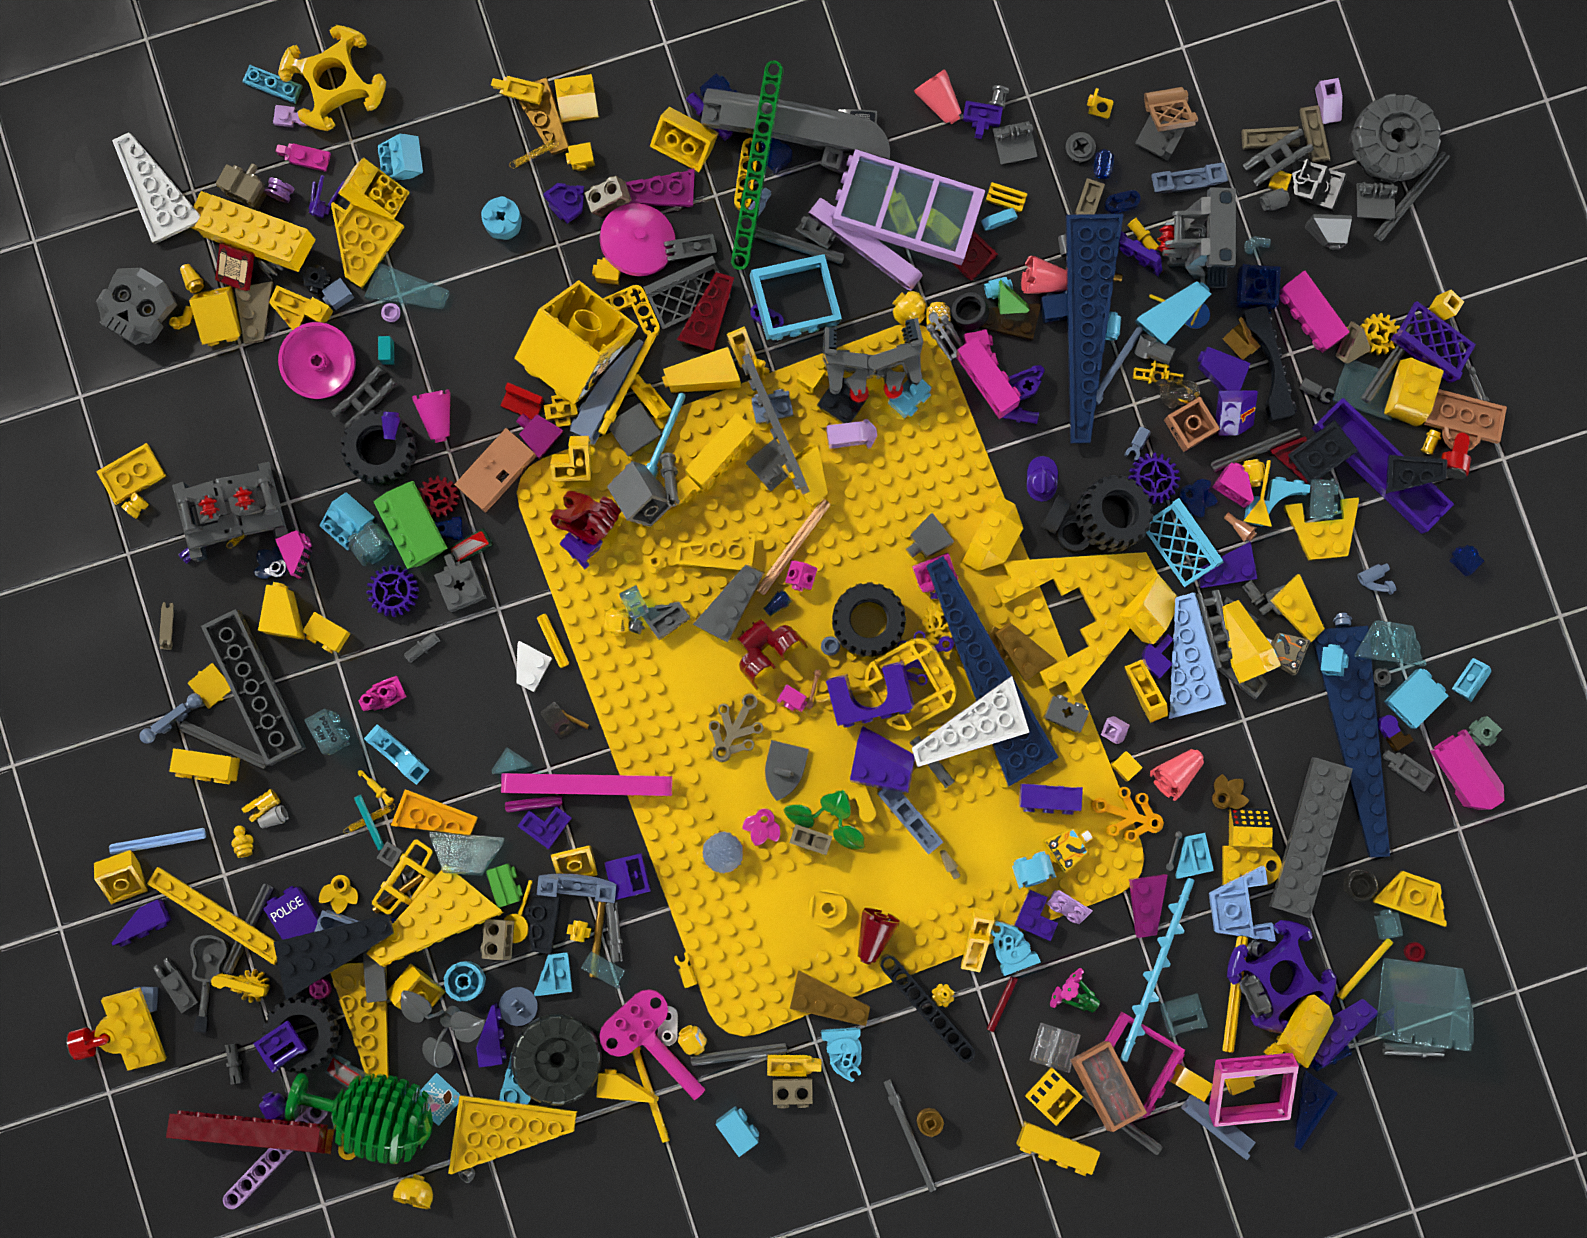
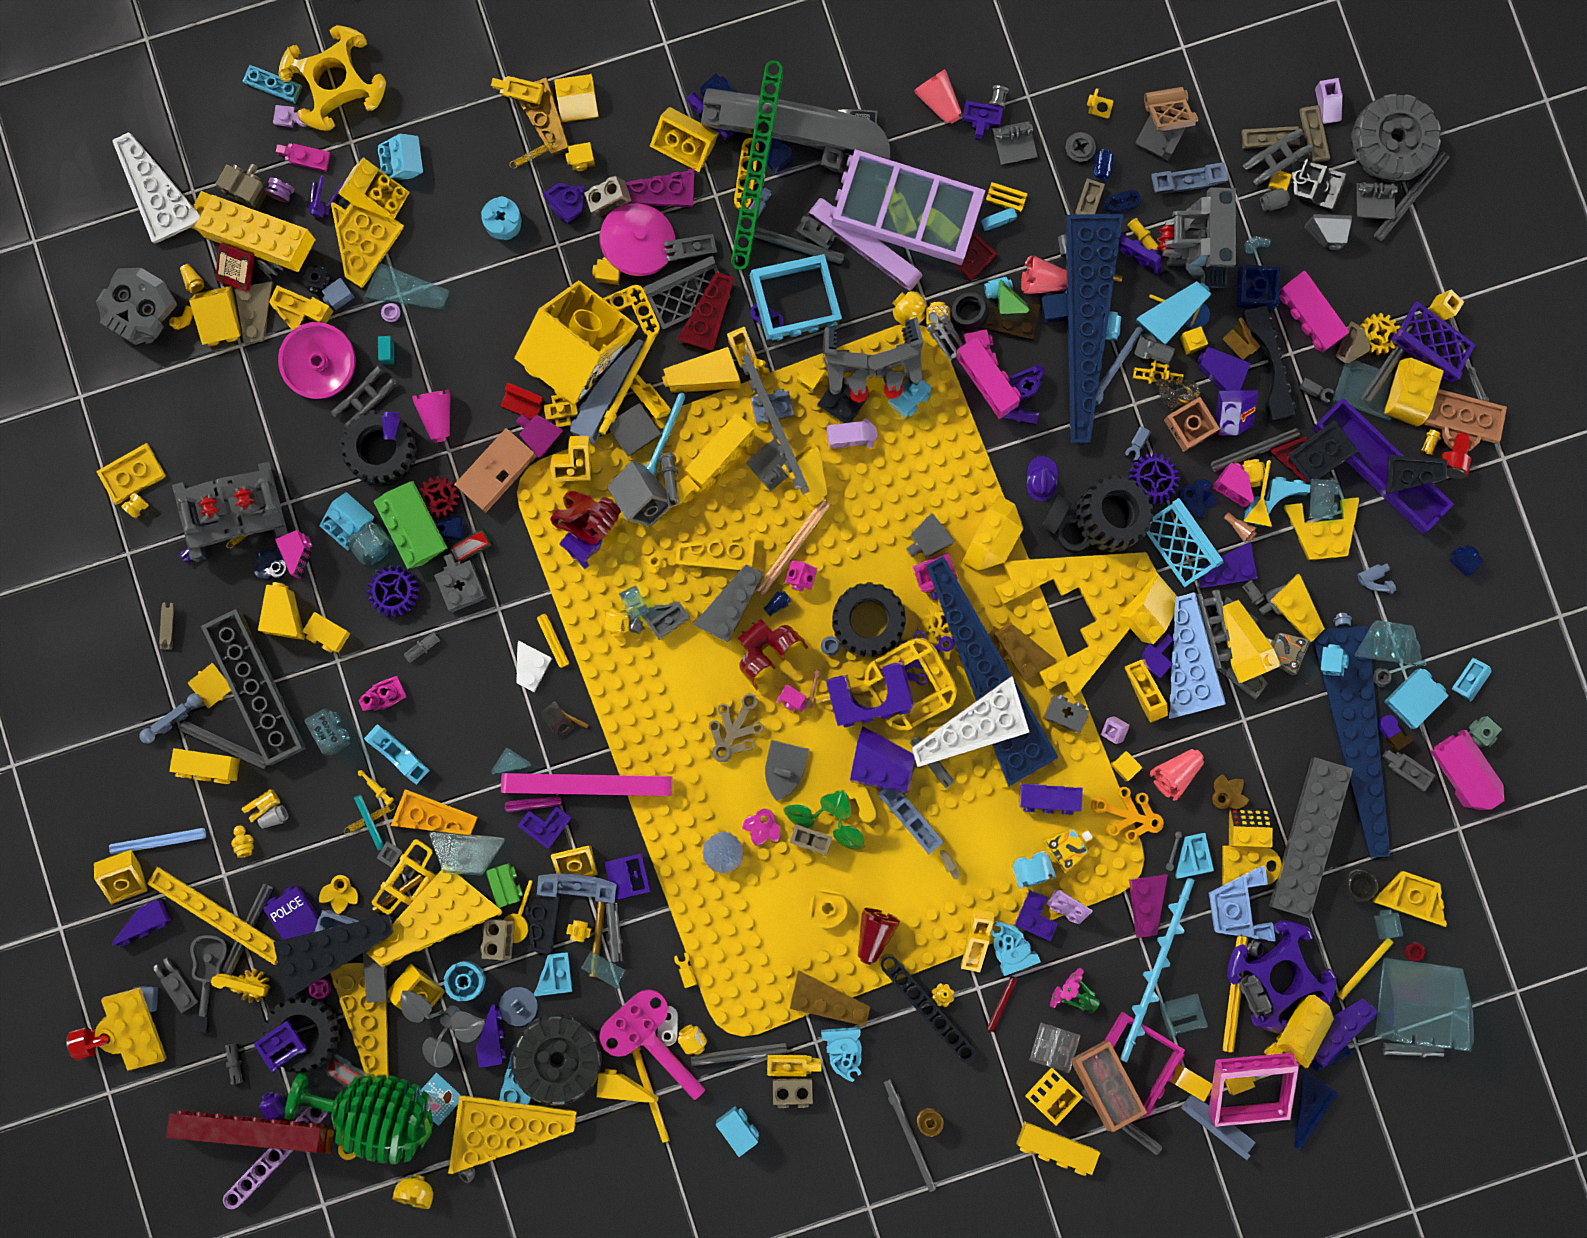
(1193, 340): none -> yellow brick

